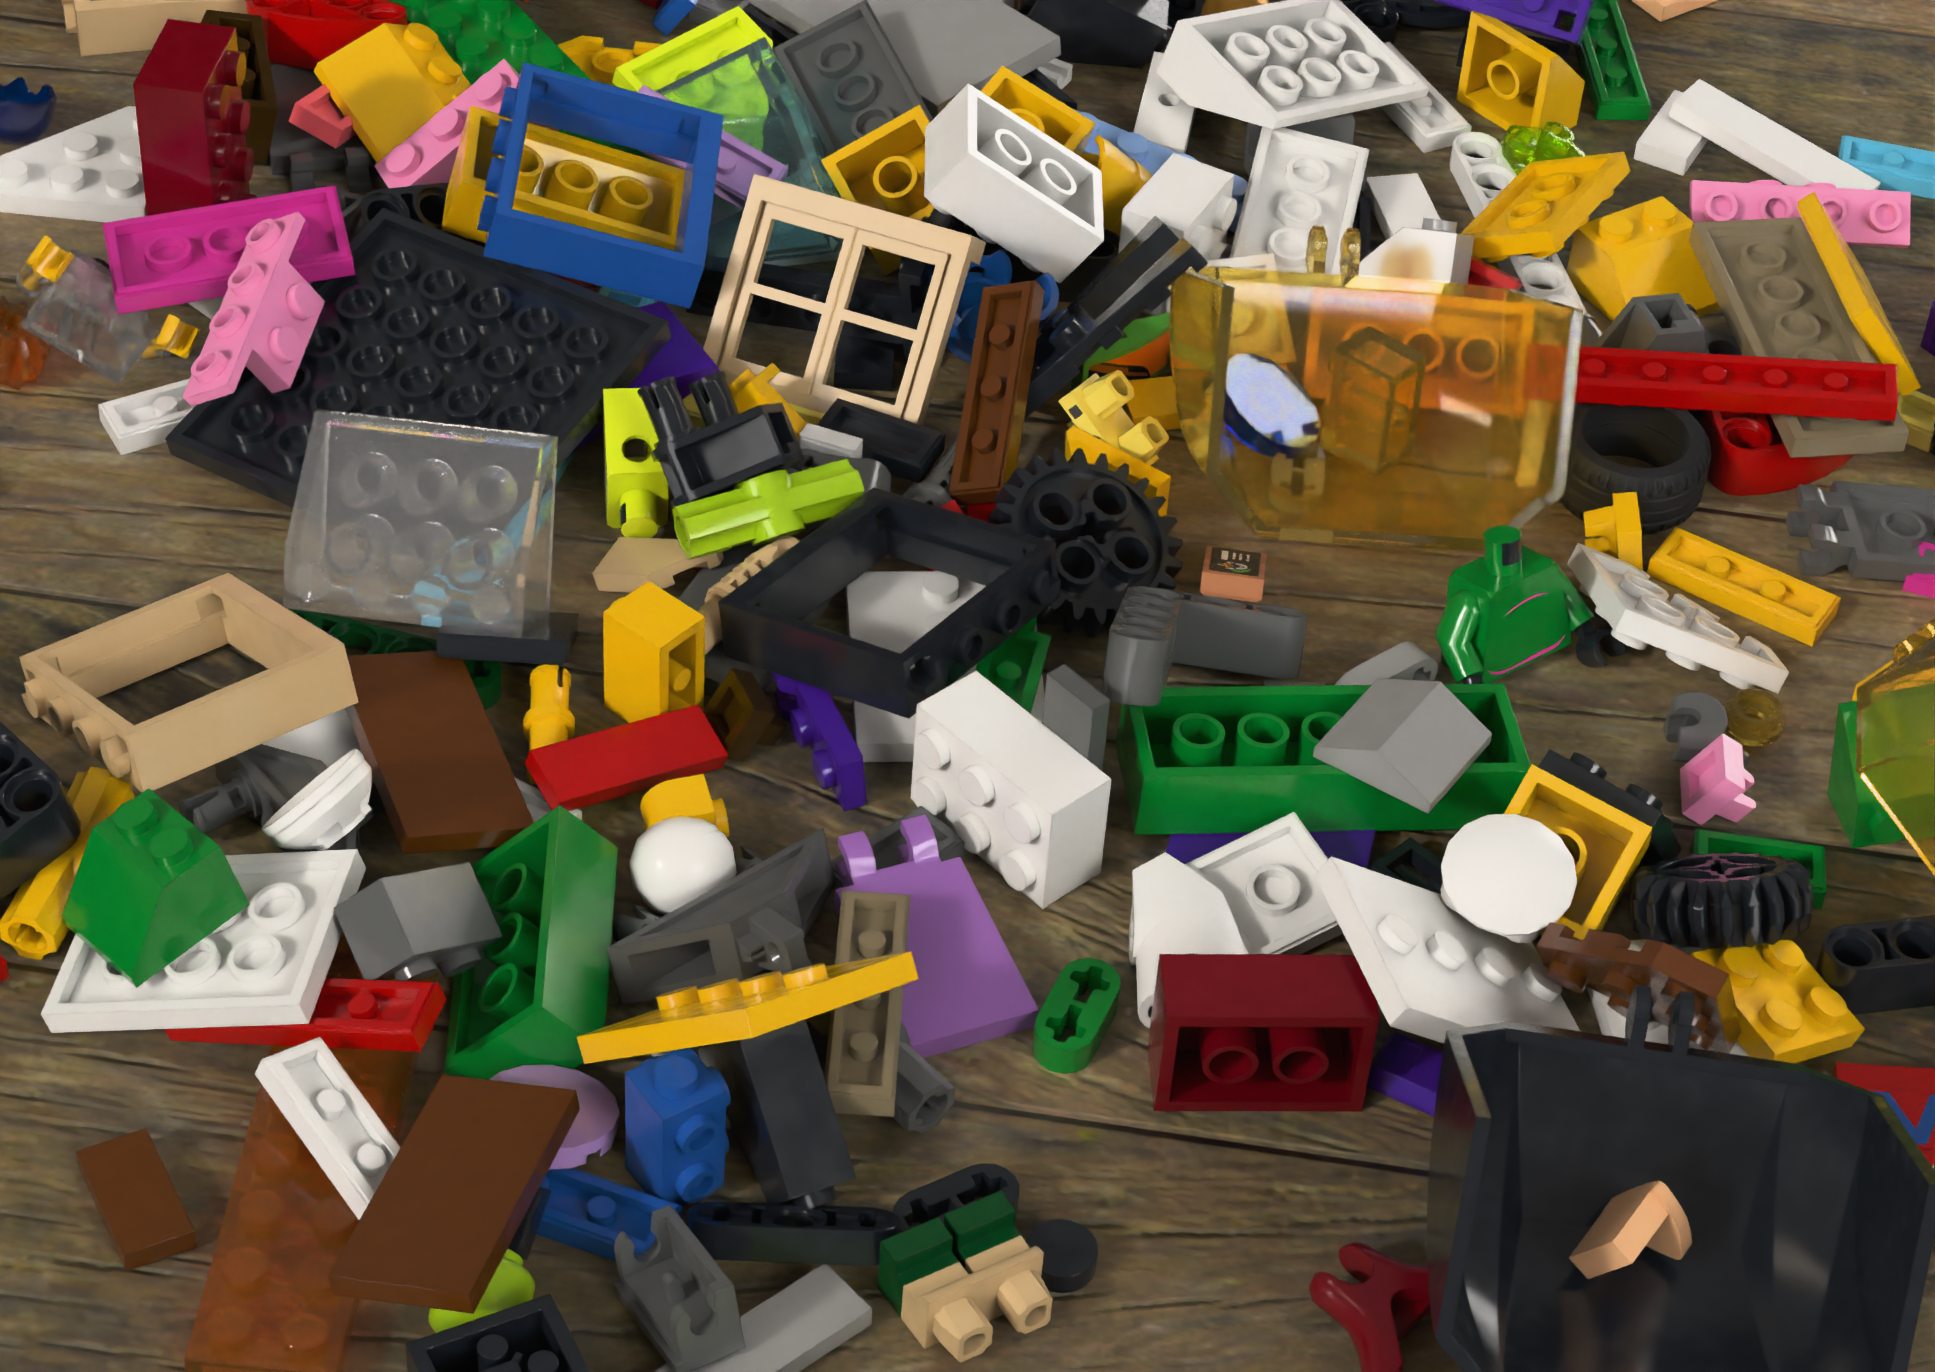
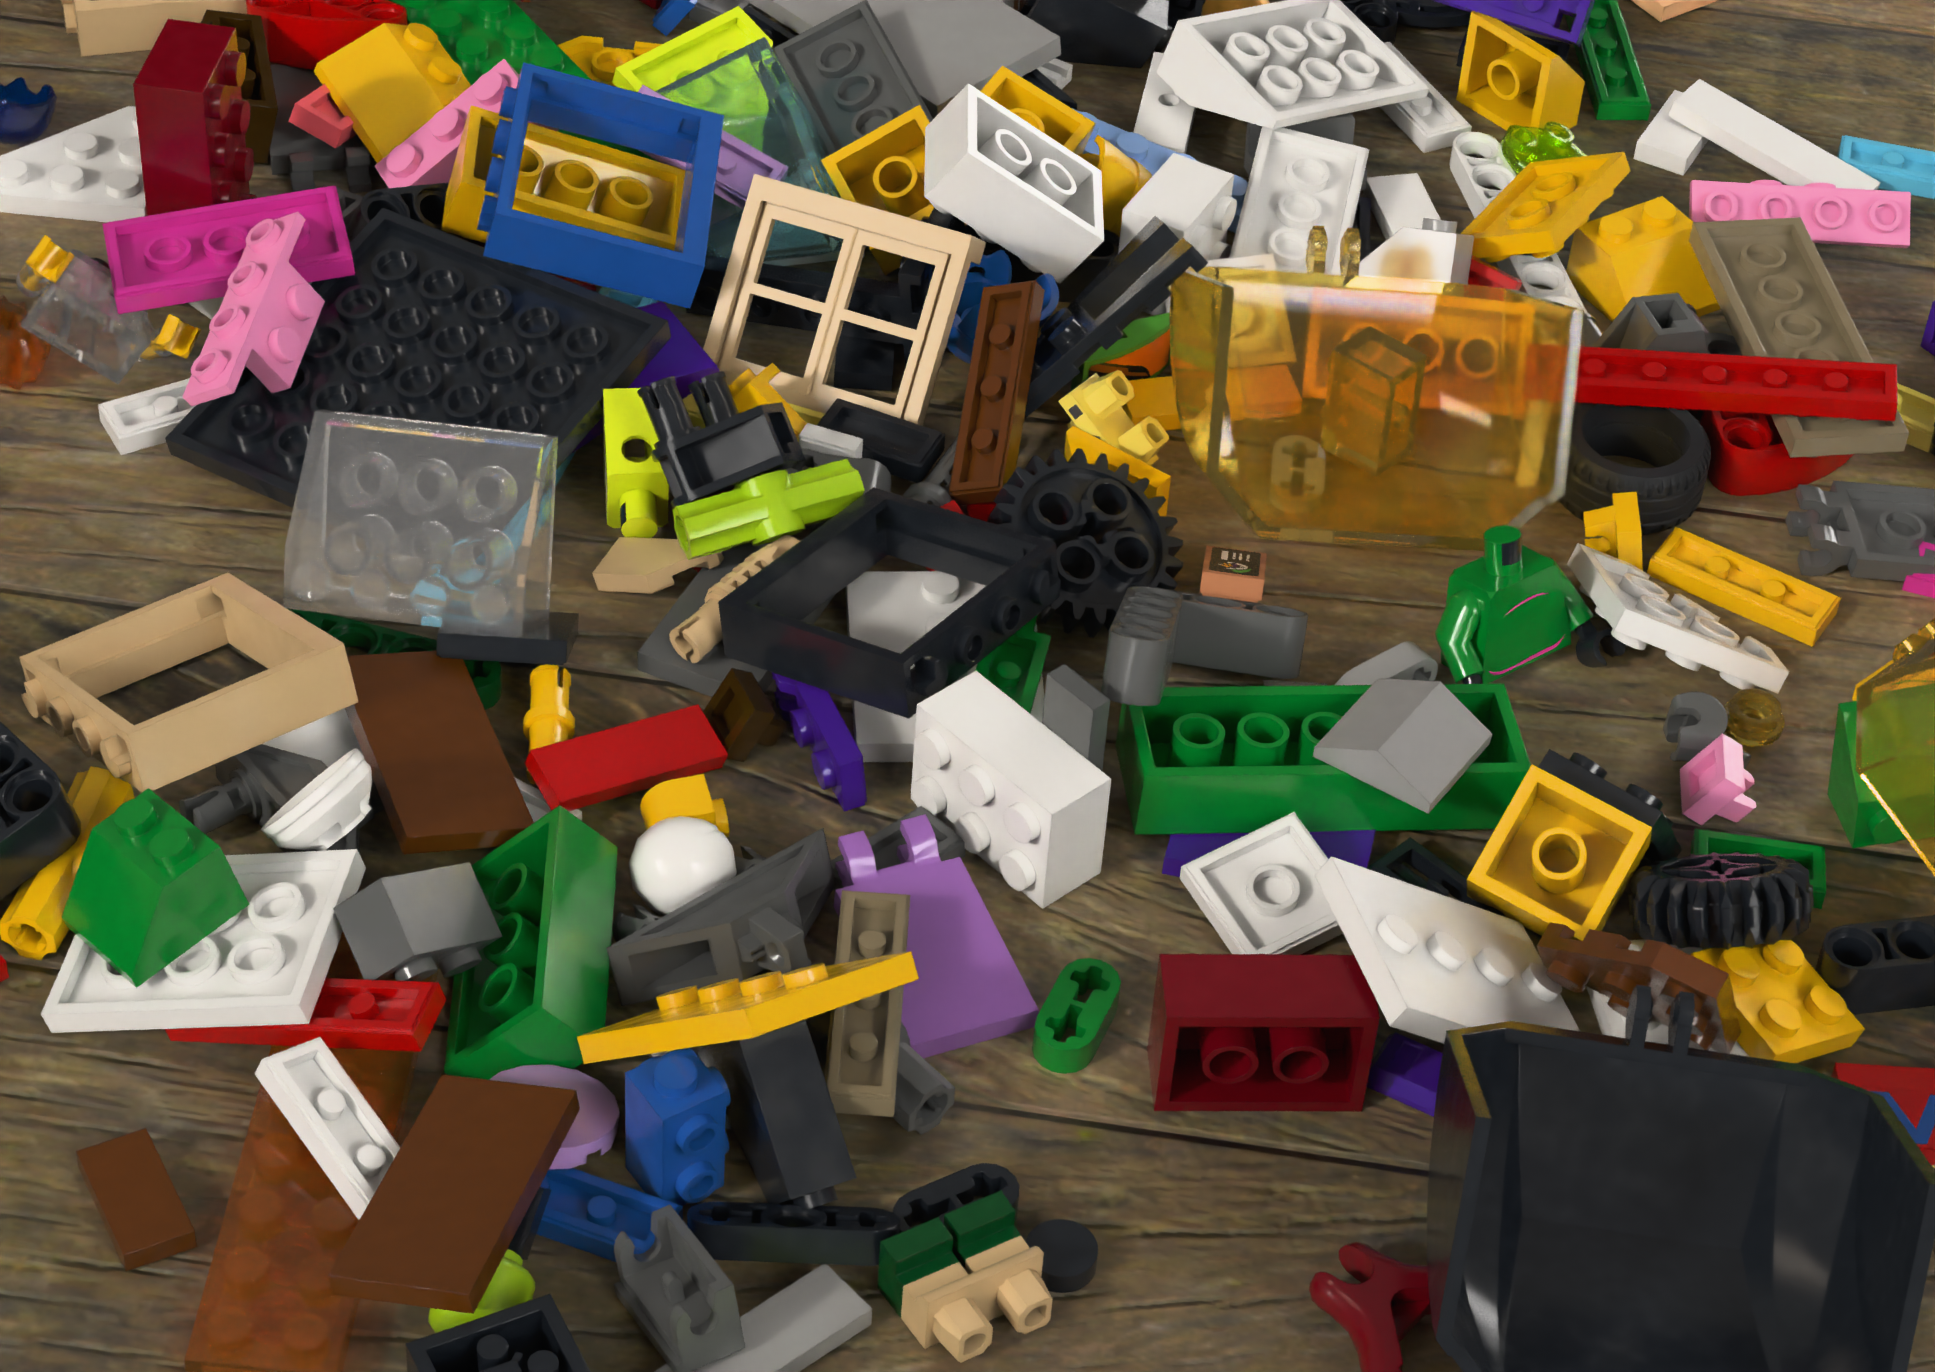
(652, 654): yellow brick -> none
(1175, 914): white panel -> none
(1268, 407): clear blue tile -> none
(1508, 876): white dish -> none
(1628, 1223): light nougat tile -> none
(1856, 292): yellow tile -> none

